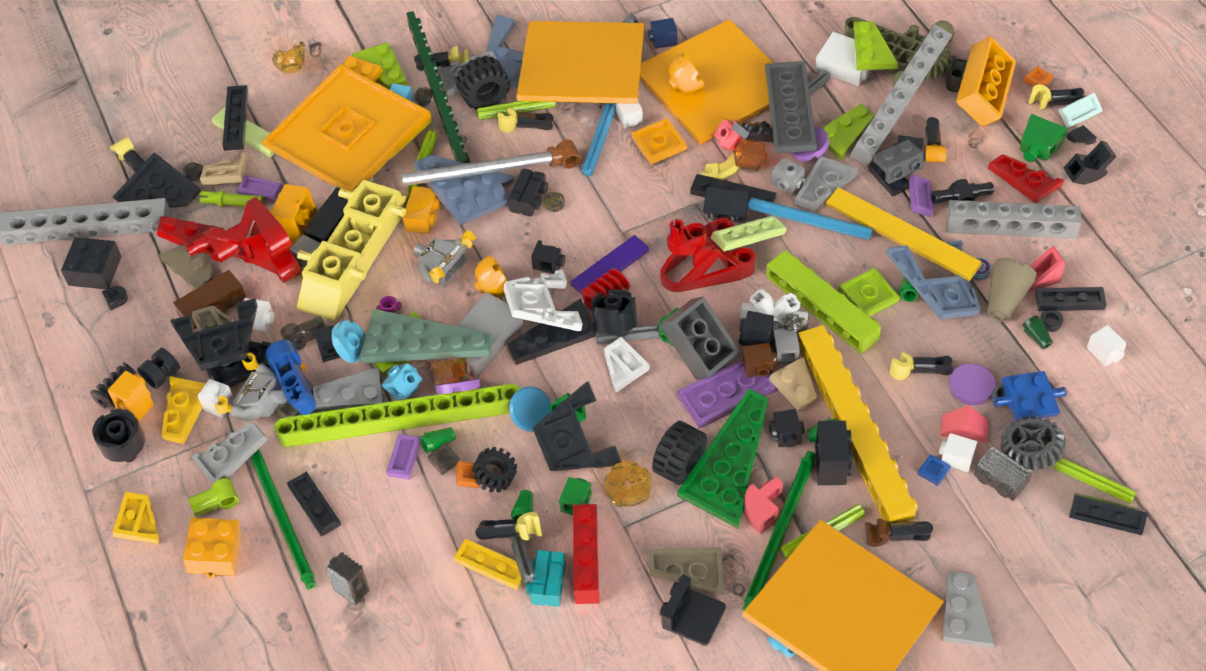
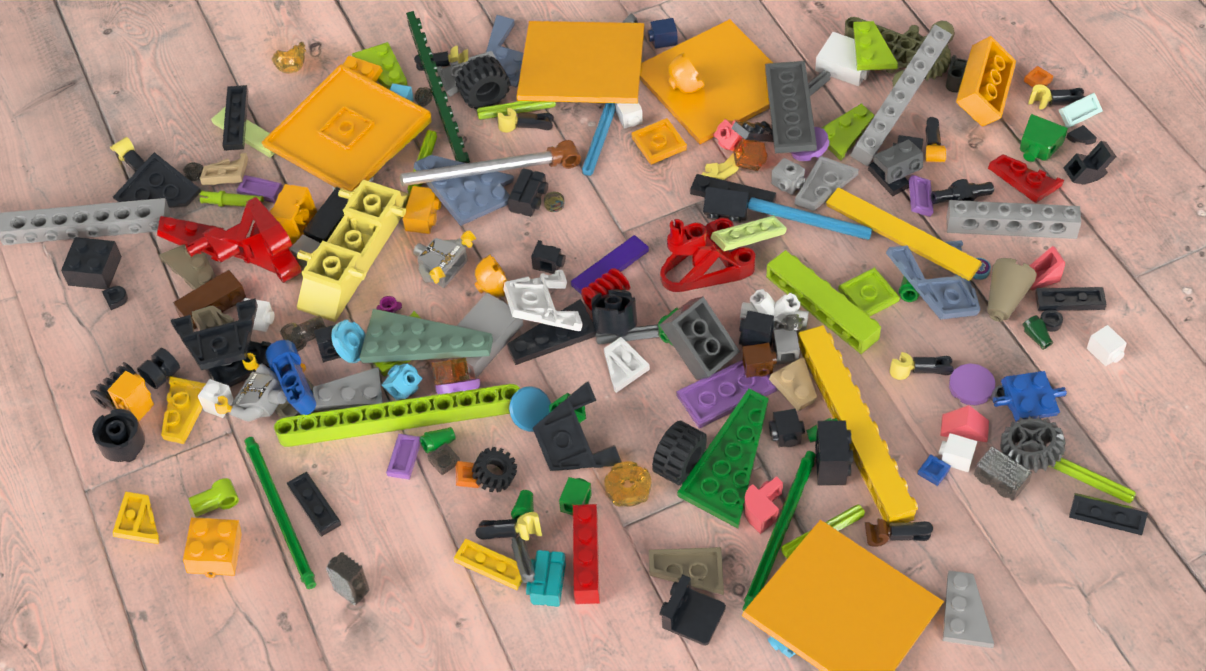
(226, 457): light grey wing -> none

